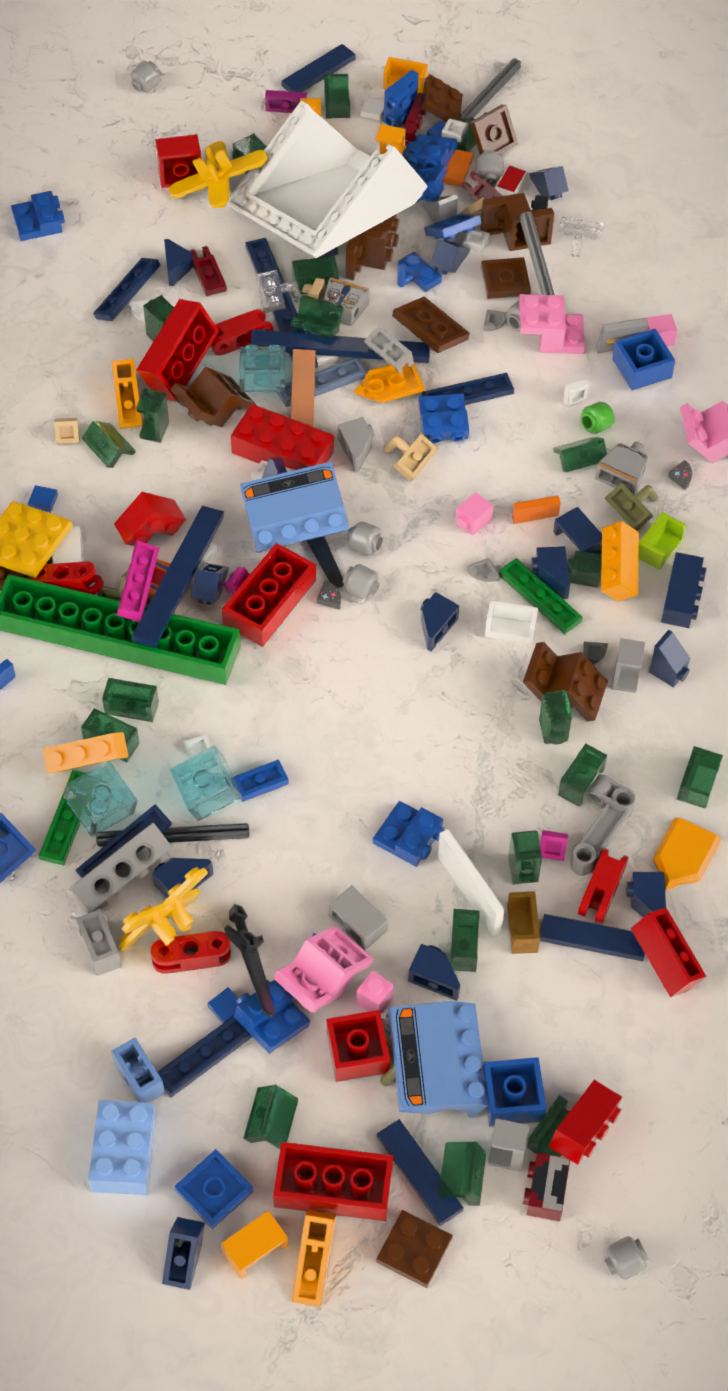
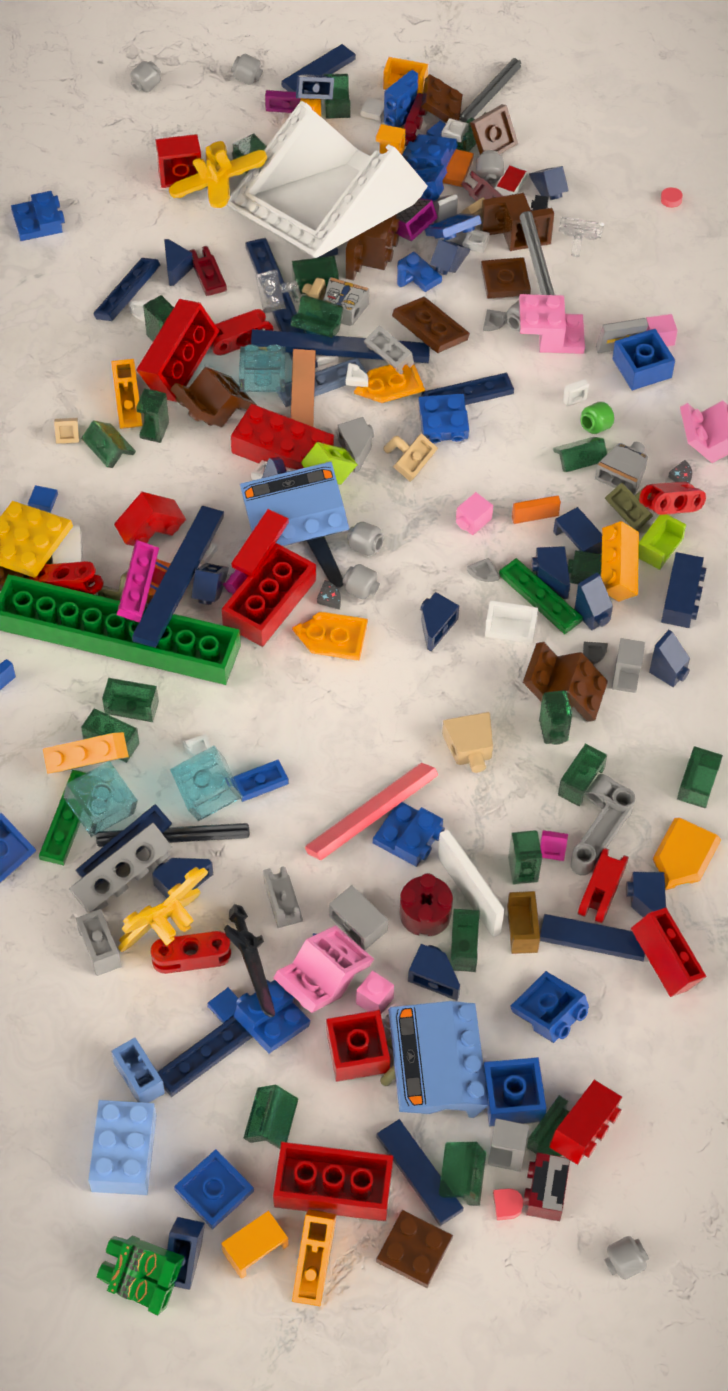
(141, 1272): none -> green hips
(247, 69): none -> light grey head
(260, 542): none -> red tile
(282, 897): none -> light grey hinge
(314, 87): none -> slope
(333, 635): none -> light orange tile
(341, 460): none -> lime panel
(356, 376): none -> white tile
(371, 811): none -> coral tile
(416, 219): none -> magenta torso
(426, 905): none -> dark red brick
(469, 740): none -> tan torso
(507, 1203): none -> coral tile
(551, 1006): none -> blue plate
(593, 602): none -> slope
(671, 197): none -> coral tile
(672, 498): none -> red piece

